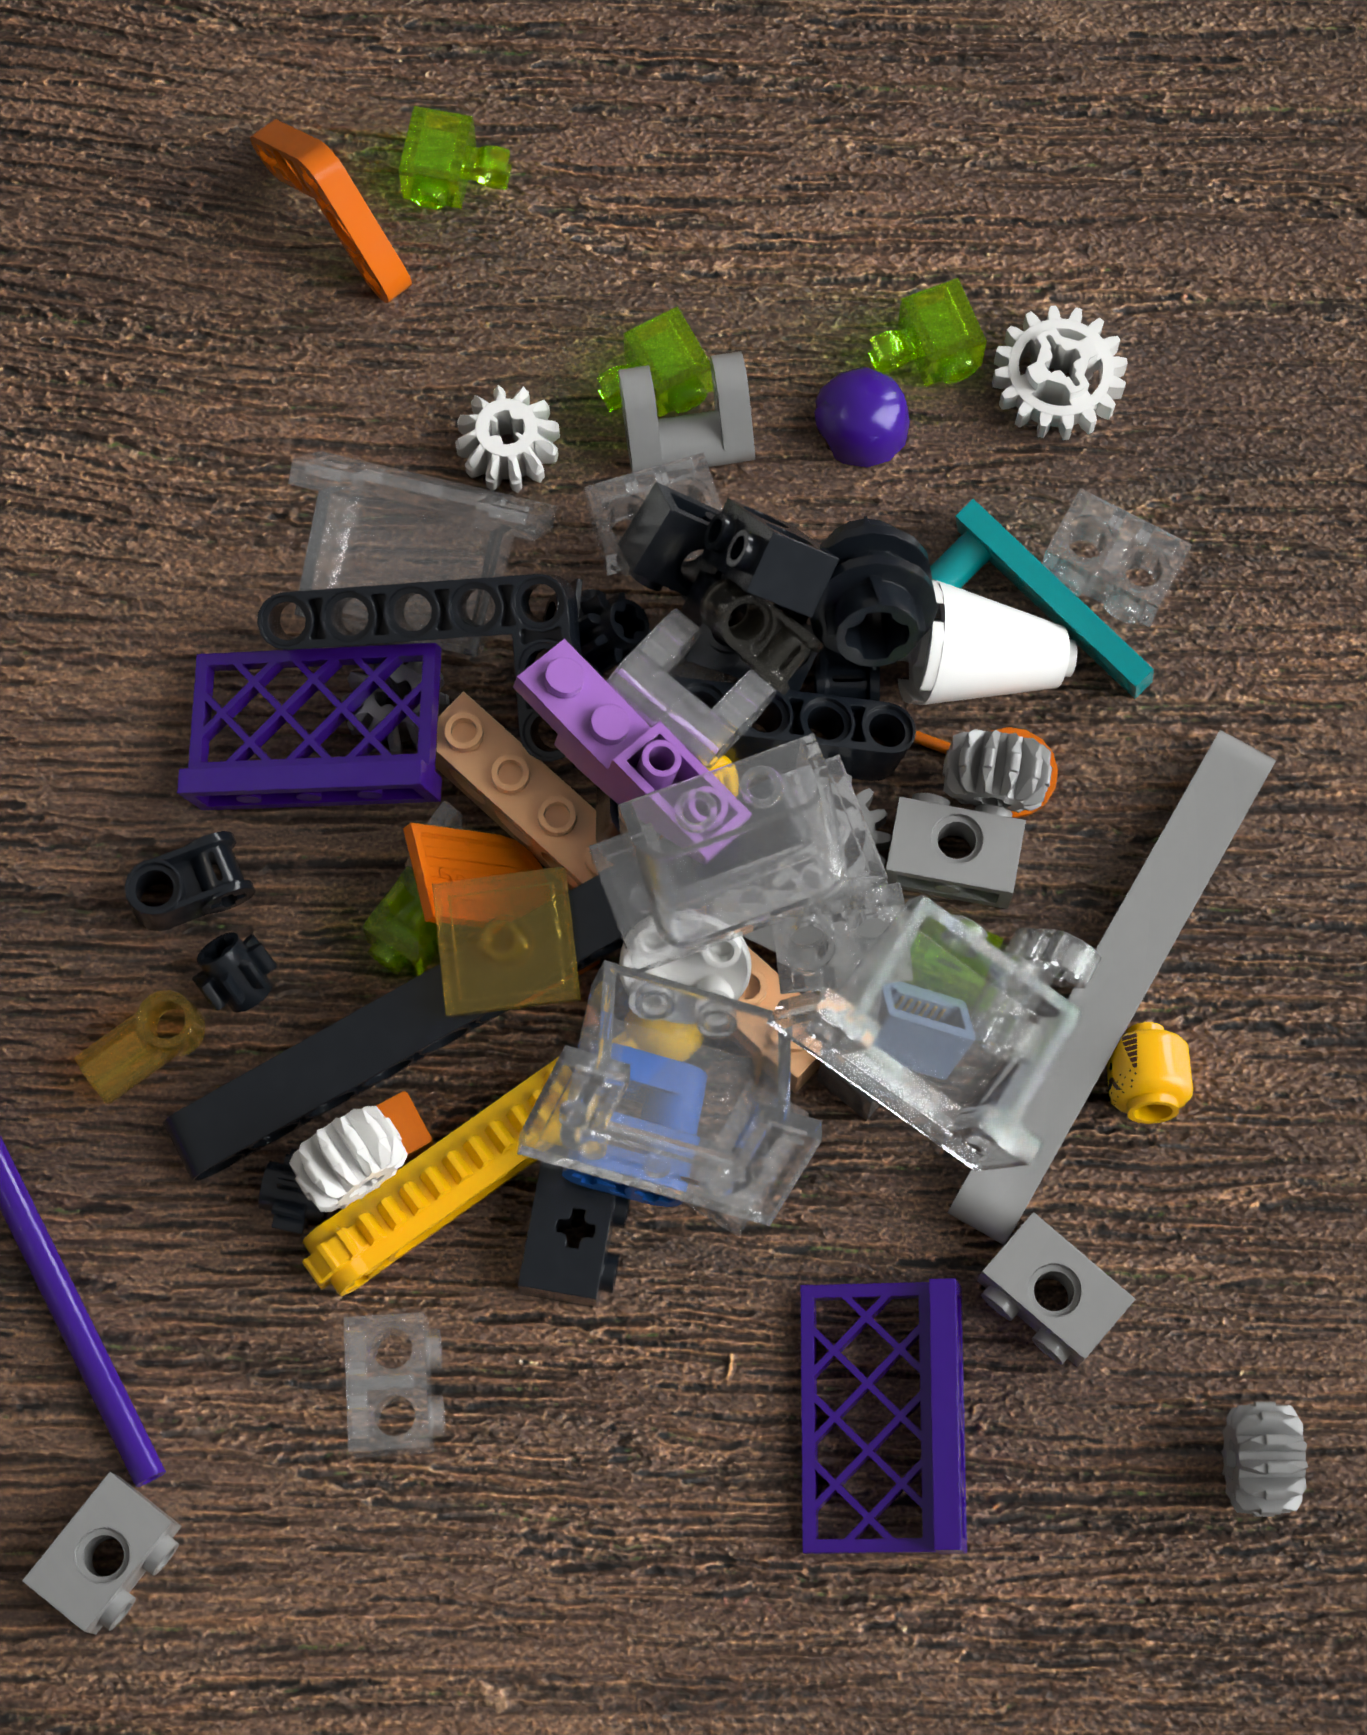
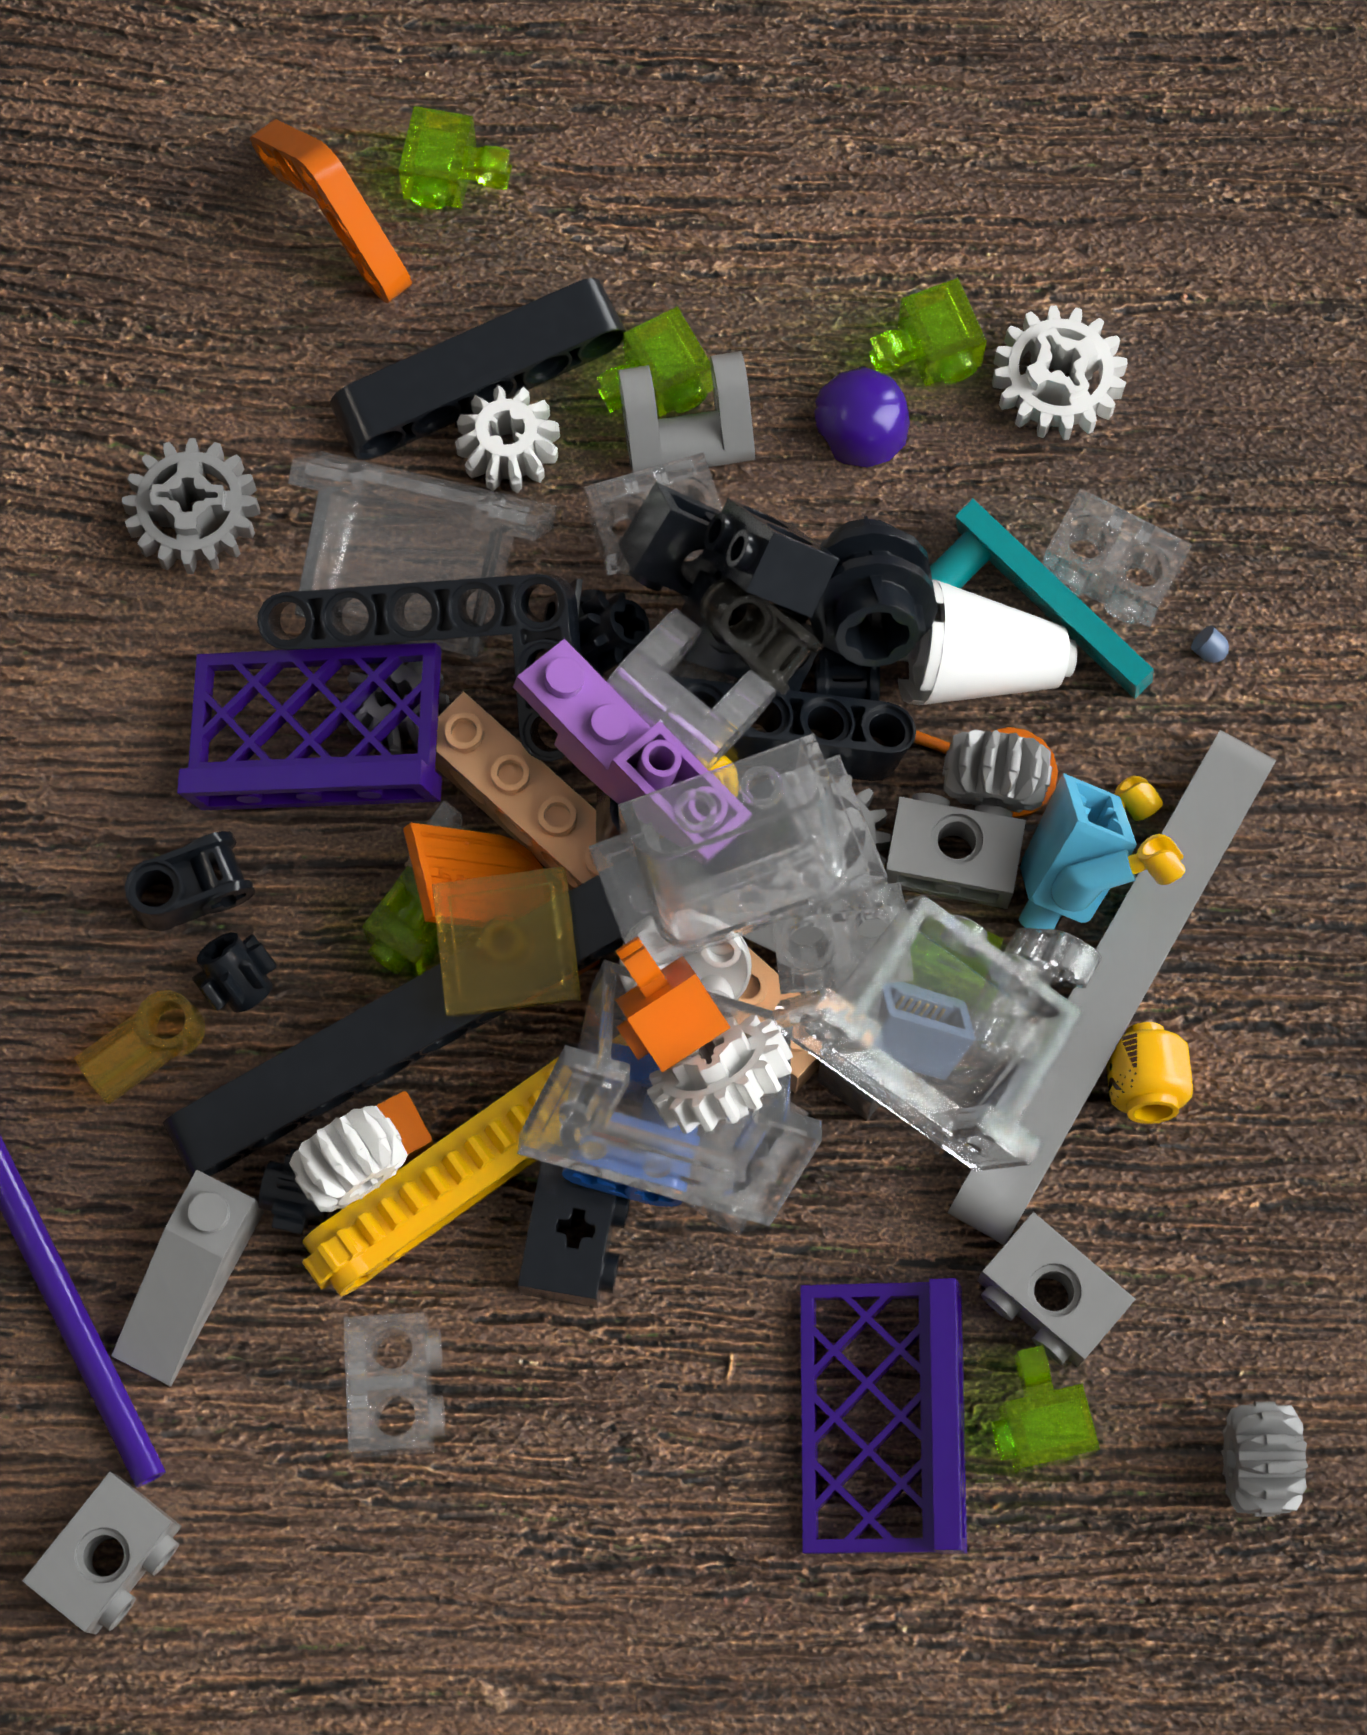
(186, 1276): none -> light grey slope
(214, 518): none -> light grey gear
(508, 351): none -> black beam
(667, 1009): none -> orange brick
(722, 1076): none -> white gear
(1047, 1422): none -> clear neon green brick
(1087, 849): none -> medium azure torso
(1210, 645): none -> sand blue piece

